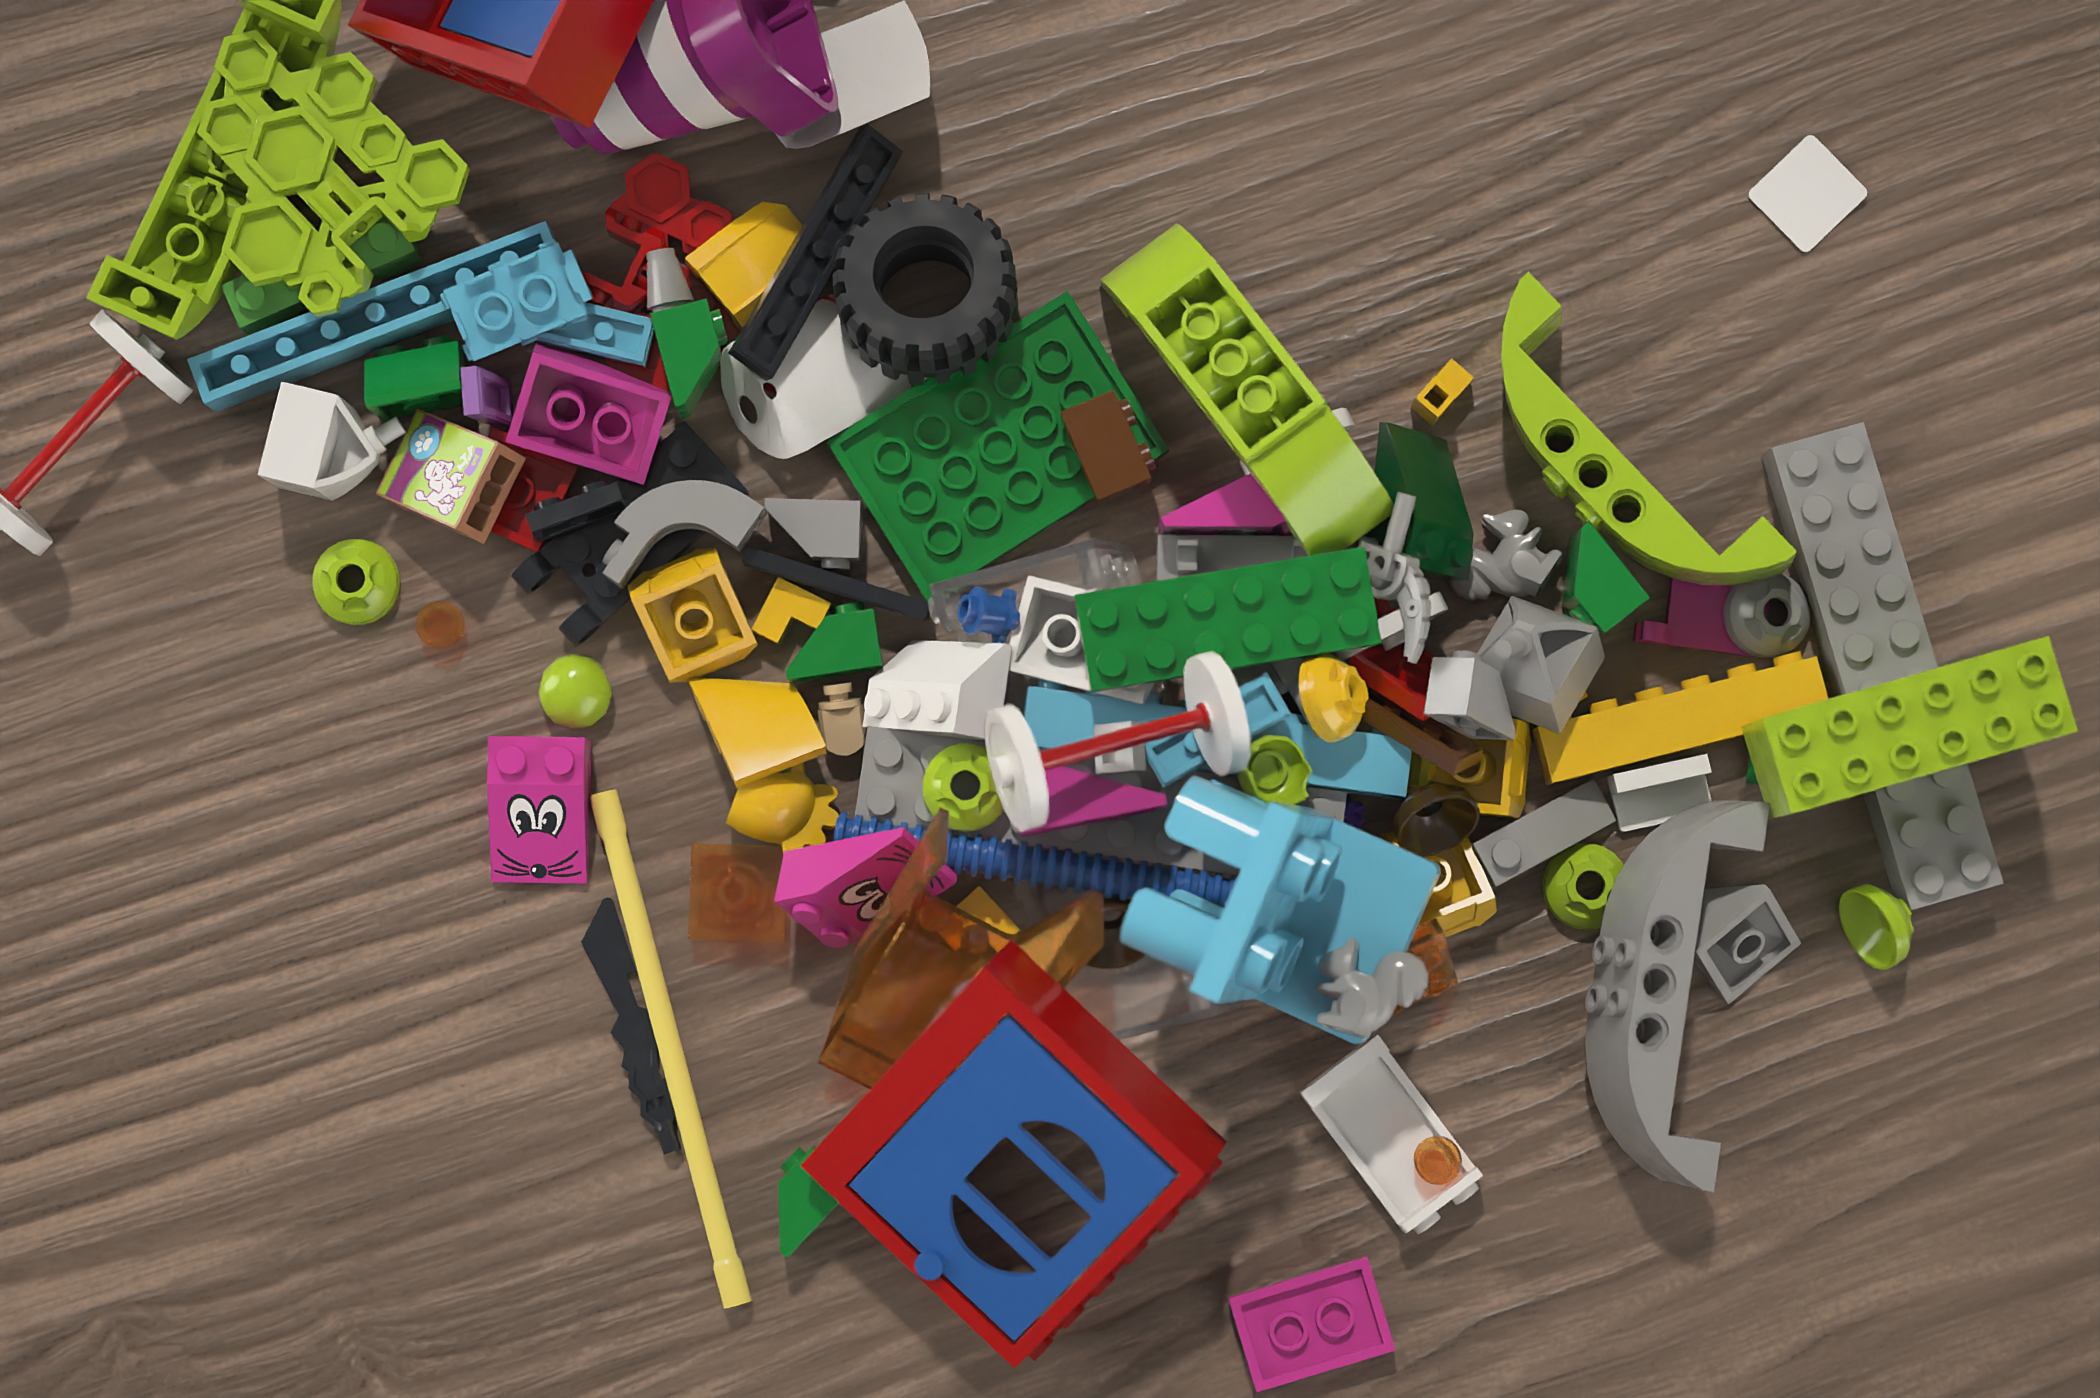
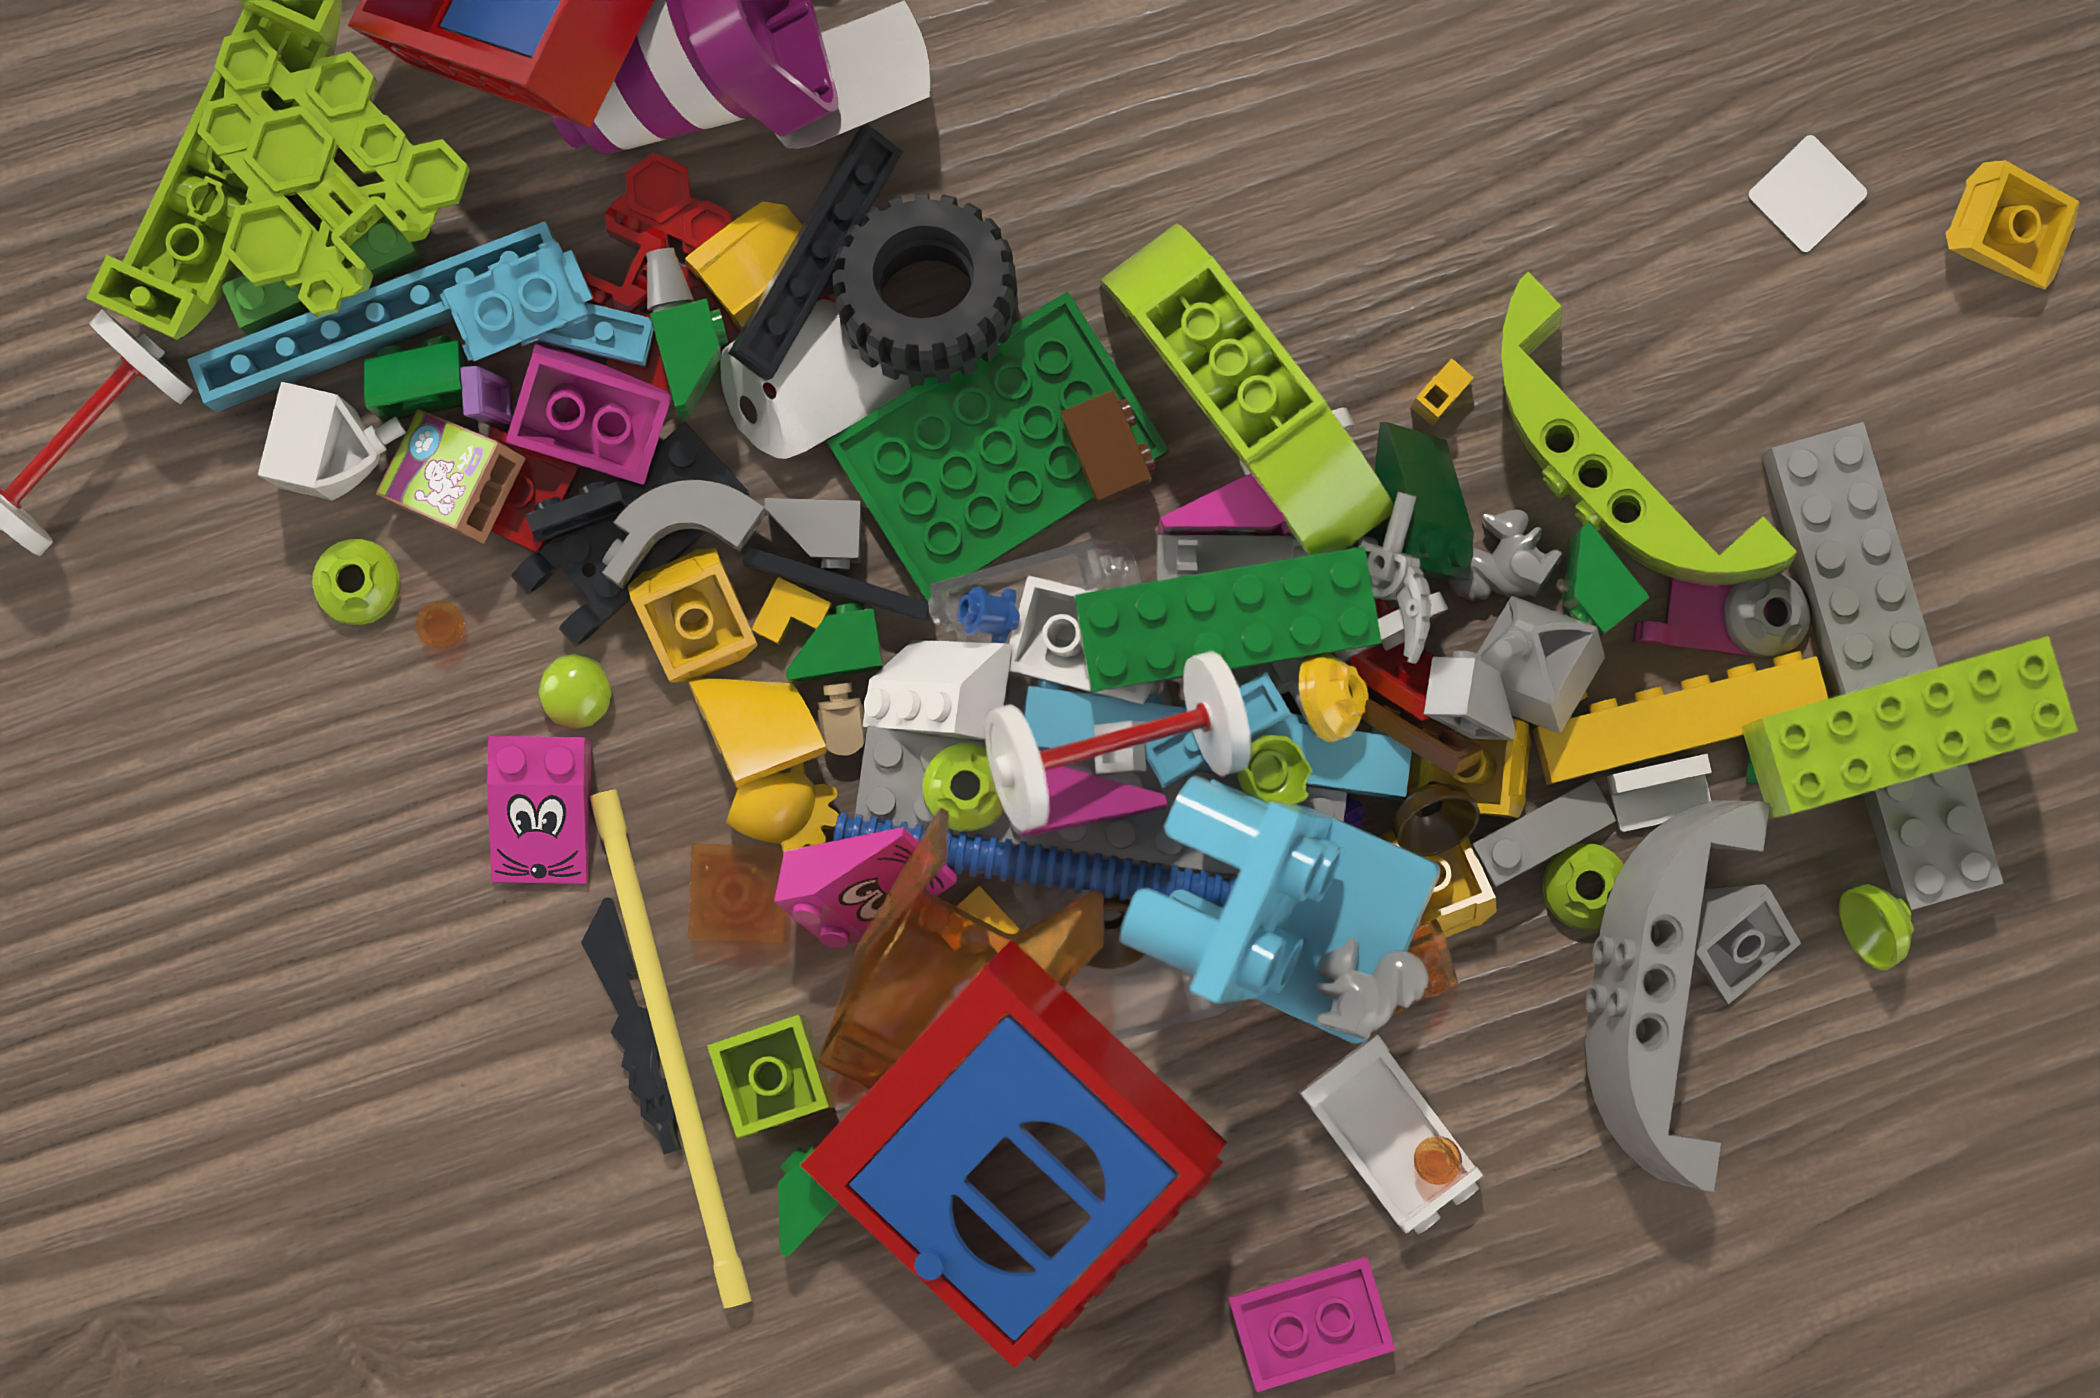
(771, 1076): none -> lime brick
(2013, 223): none -> yellow slope

